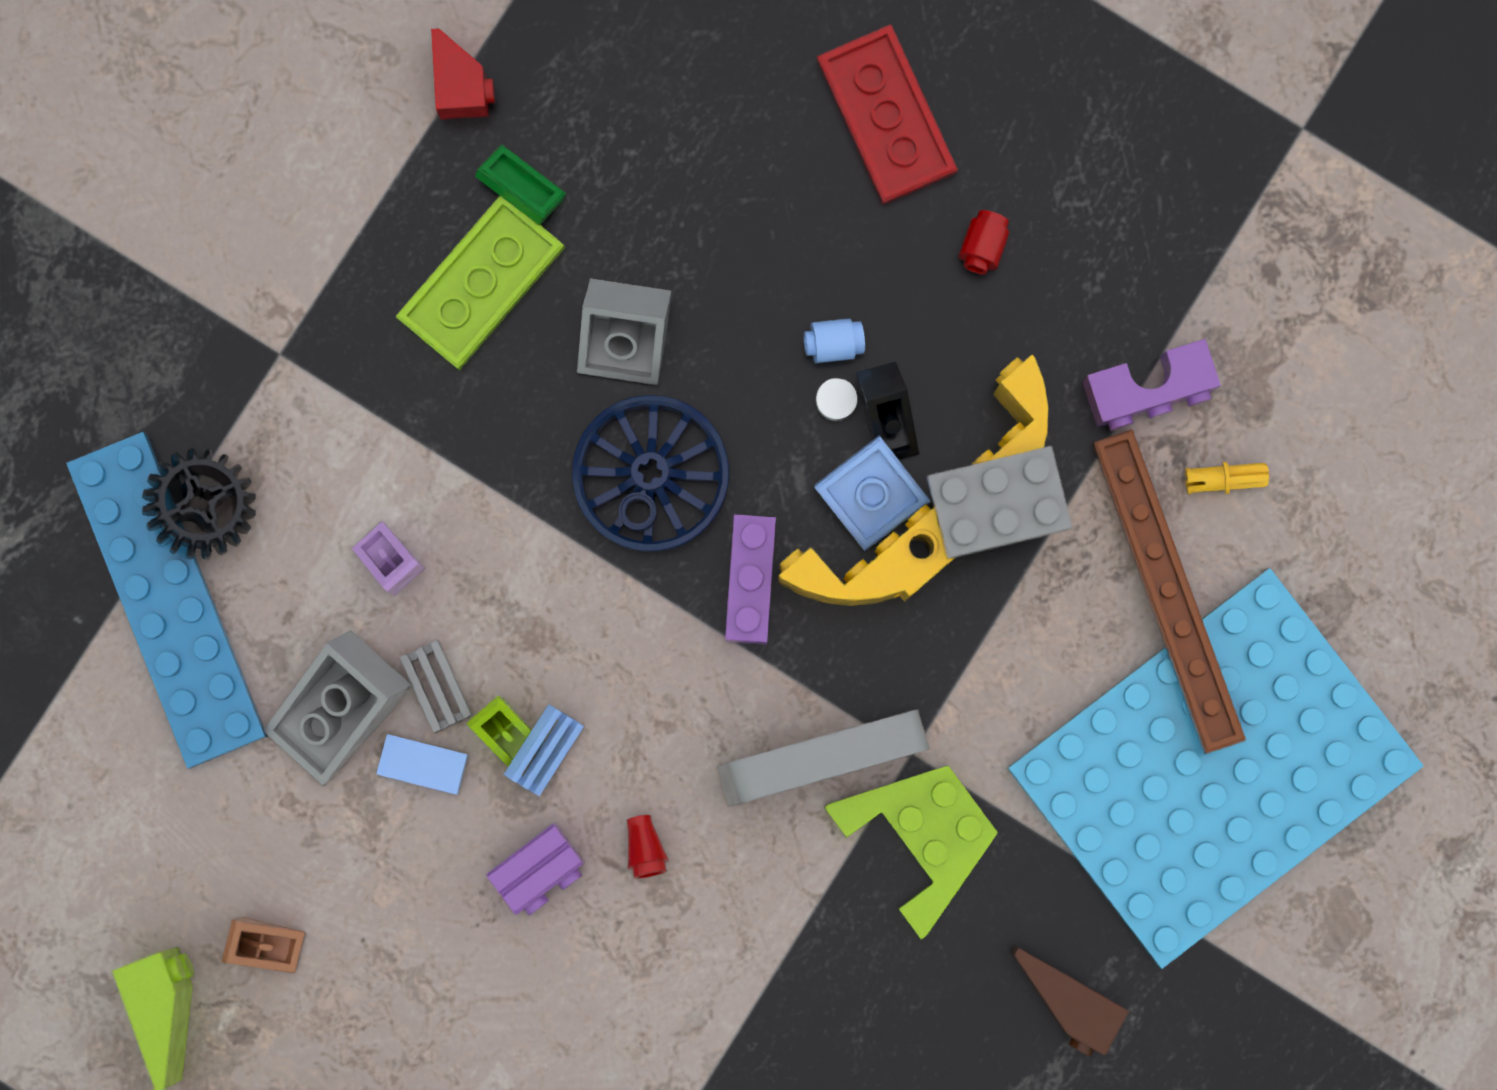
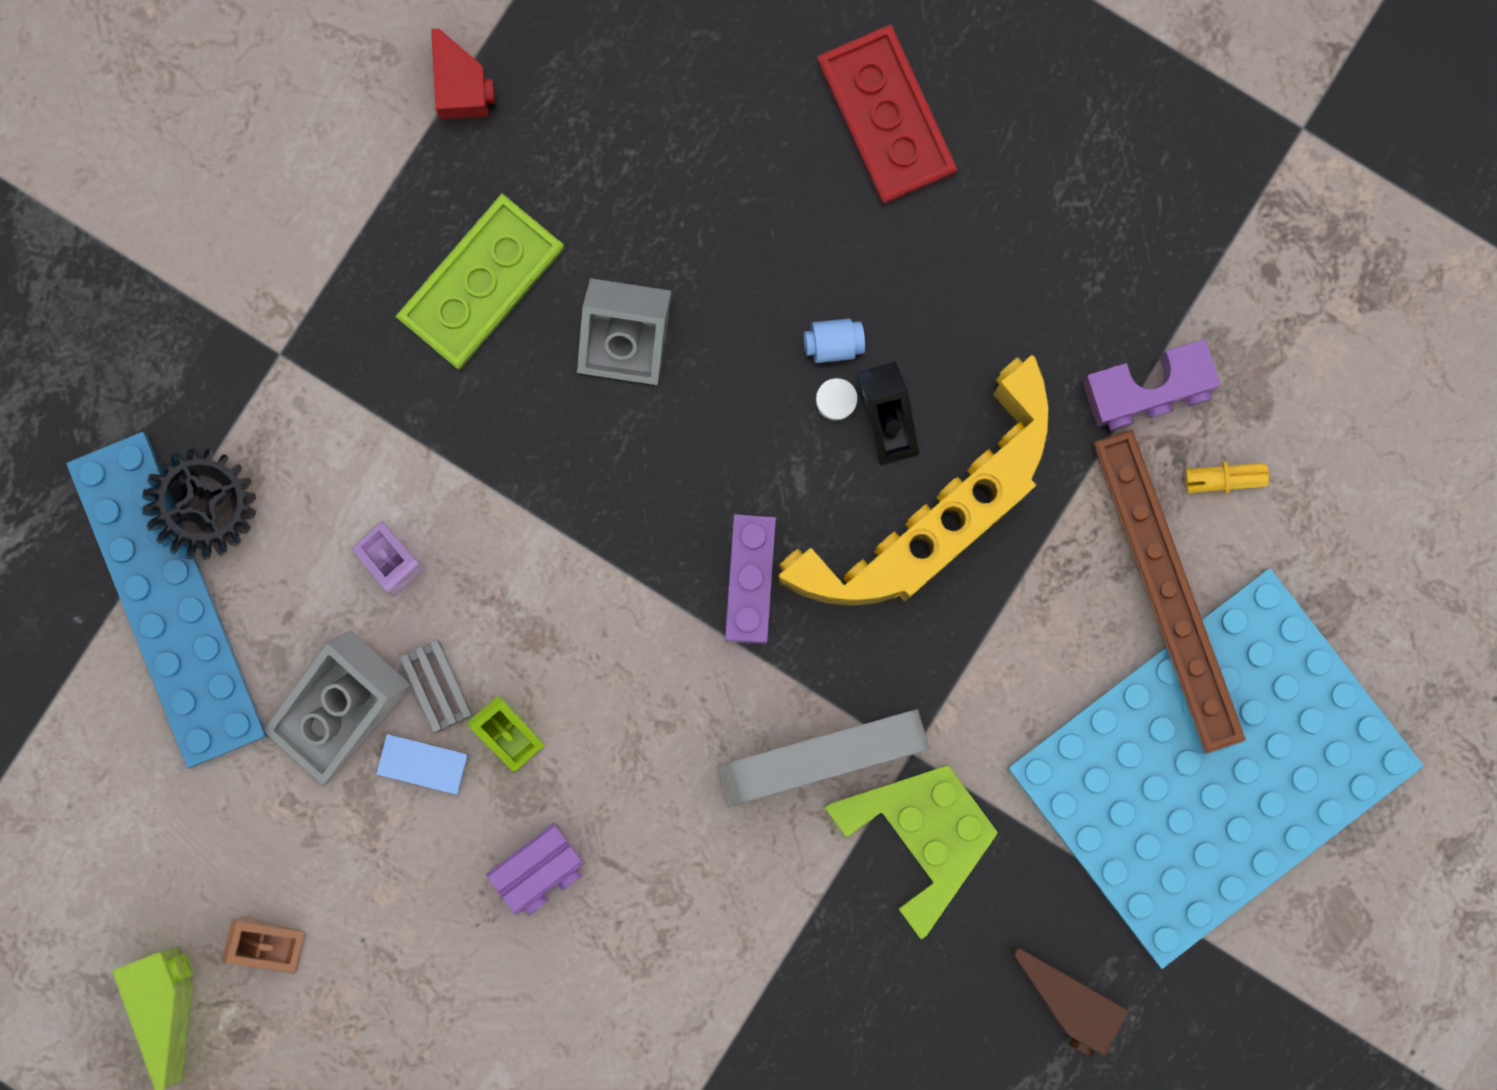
(520, 184): green tile -> none
(548, 753): light blue tile -> none
(645, 849): red cone -> none
(665, 466): dark blue piece -> none
(872, 493): light blue tile -> none
(984, 242): red brick -> none
(999, 502): light grey plate -> none

